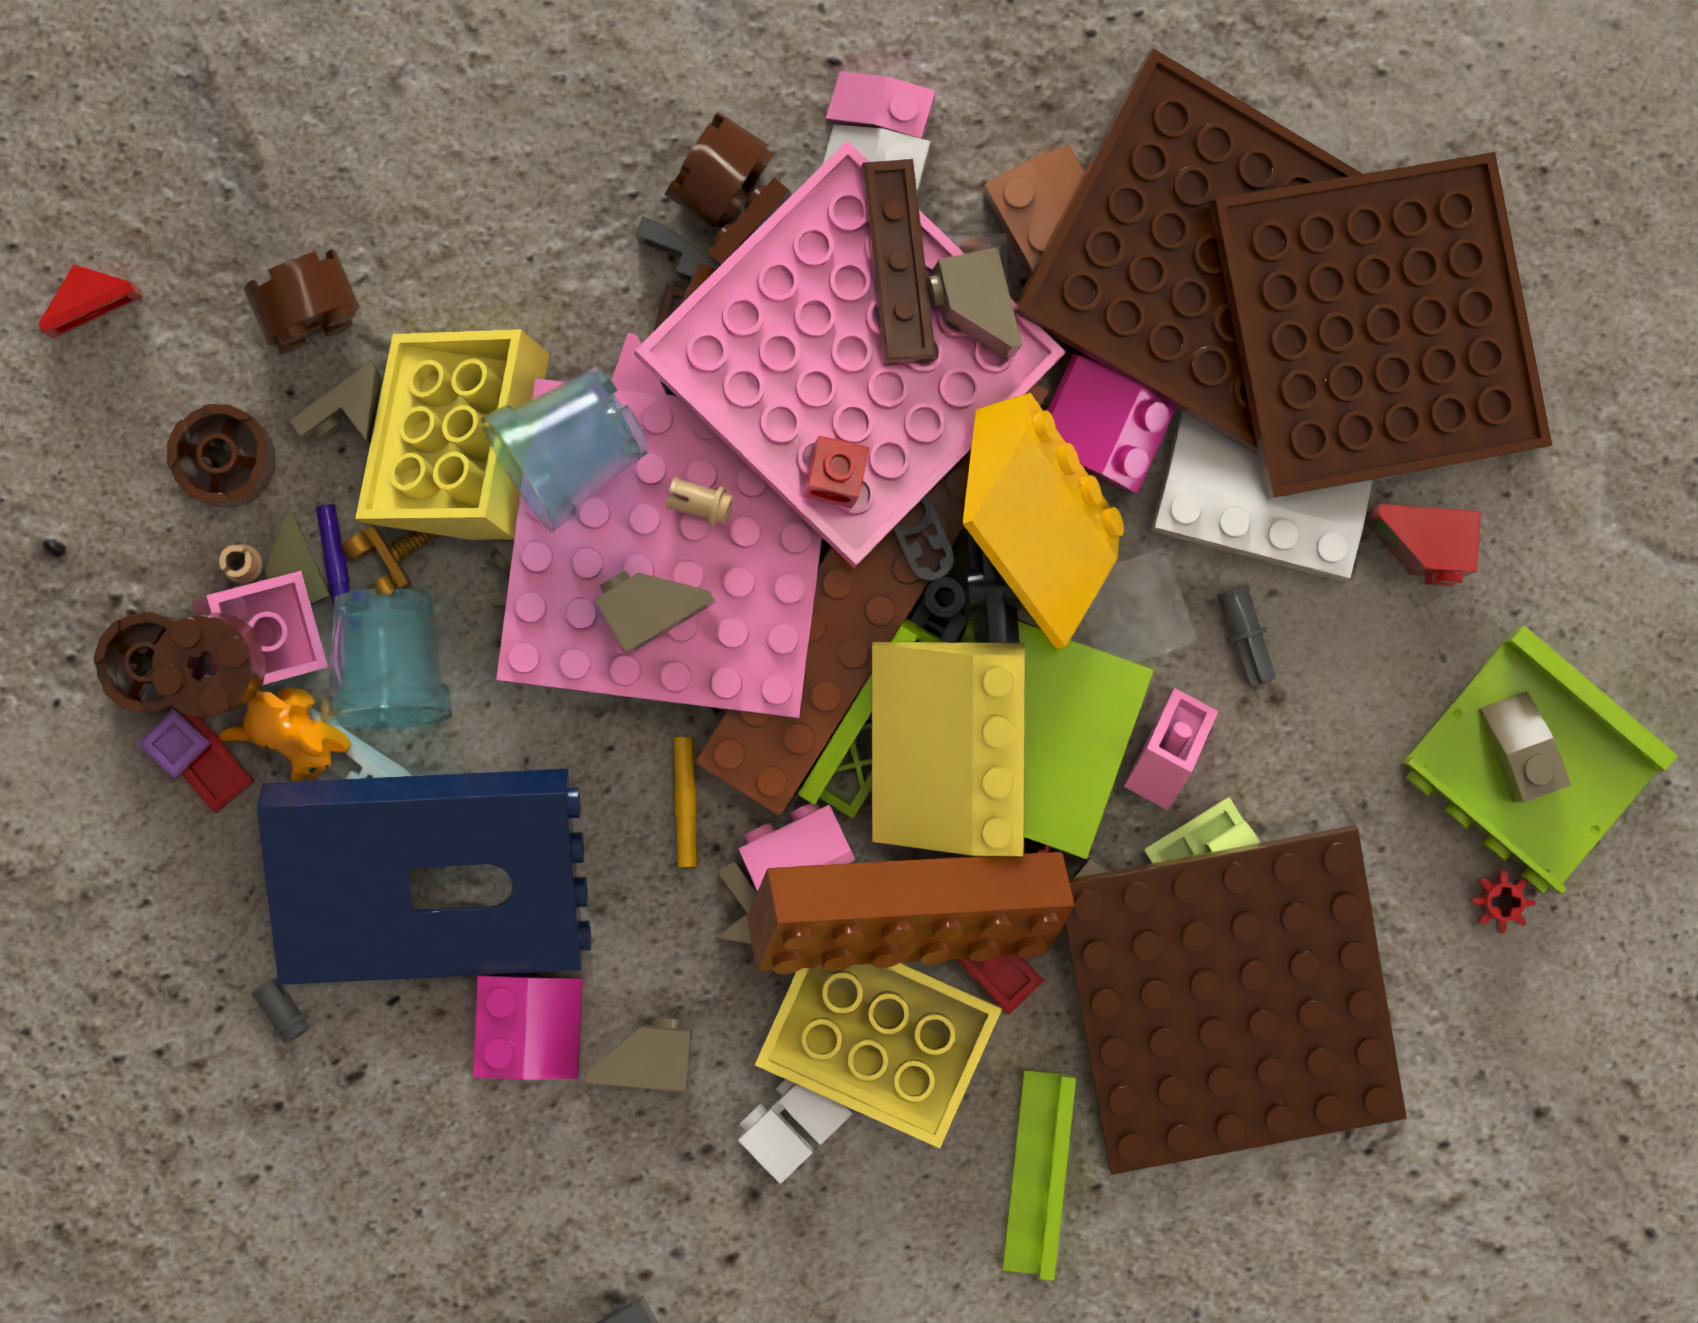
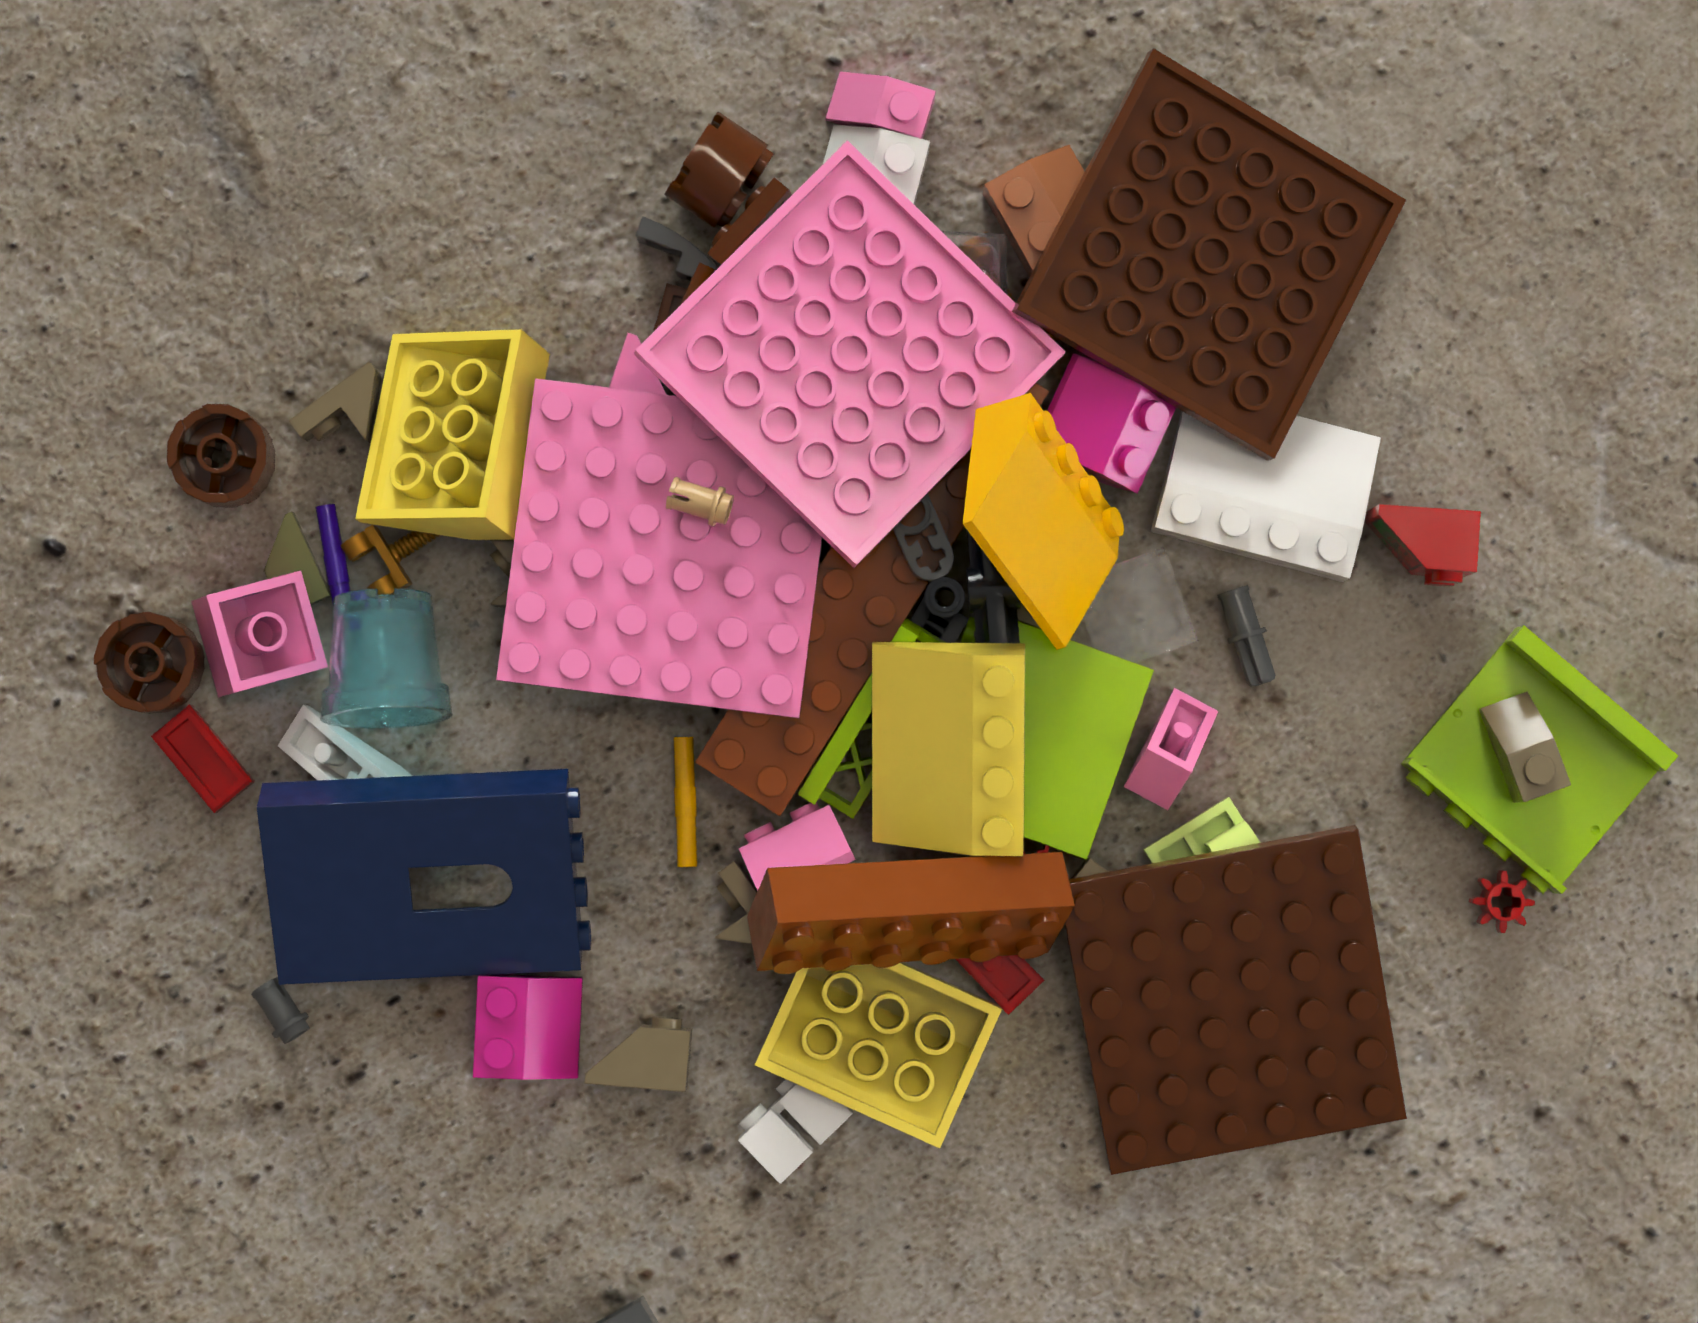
(84, 298): red slope -> none
(174, 743): medium lavender tile -> none
(180, 671): reddish brown brick -> none
(250, 570): tan pin -> none
(285, 726): light orange animal -> none
(303, 300): reddish brown brick -> none
(565, 444): clear light blue piece -> none
(648, 606): dark tan slope -> none
(835, 472): brick -> none
(898, 262): reddish brown tile -> none
(976, 299): dark tan slope -> none
(1039, 1173): lime fence -> none
(1380, 324): reddish brown plate -> none

